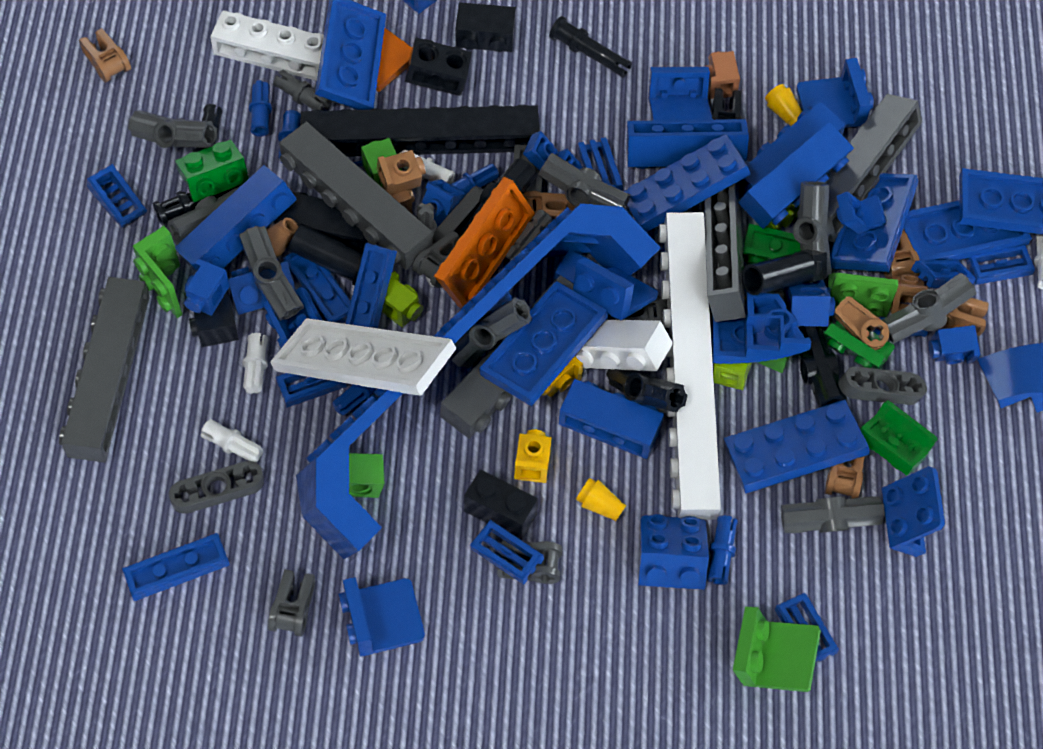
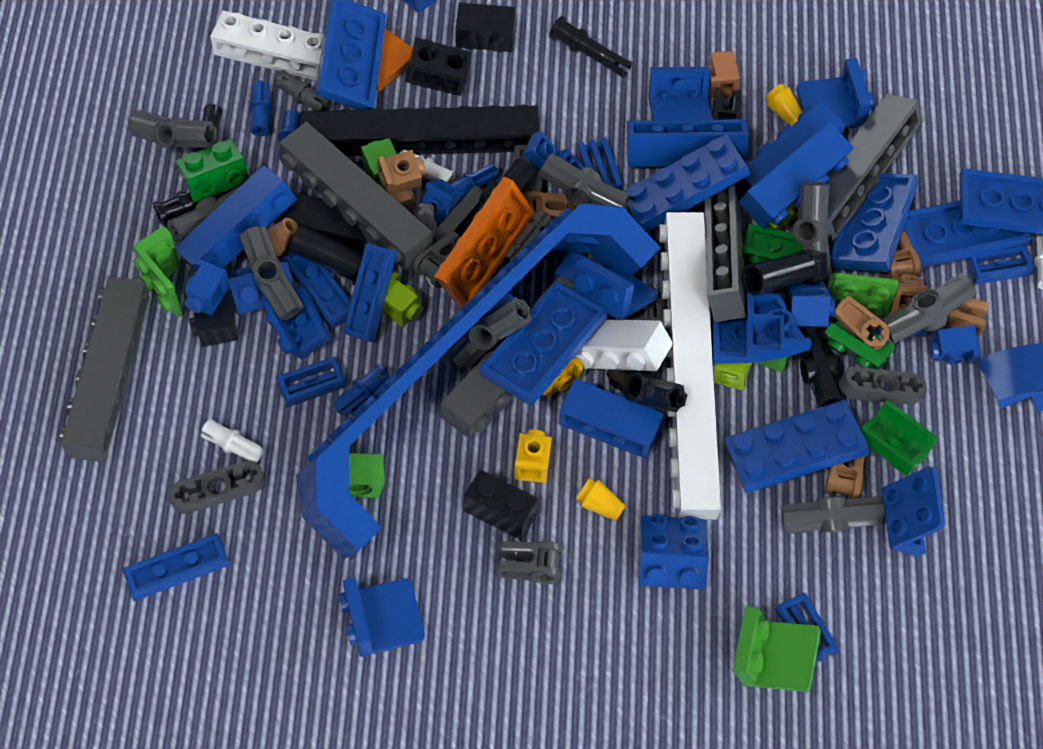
(107, 62): medium nougat piece -> none
(109, 175): blue slope -> none
(255, 363): white axle -> none
(287, 614): dark grey piece -> none
(364, 356): white plate -> none
(528, 567): blue tile -> none
(722, 550): blue pin -> none
(858, 214): blue bracket -> none
(940, 271): blue tile -> none

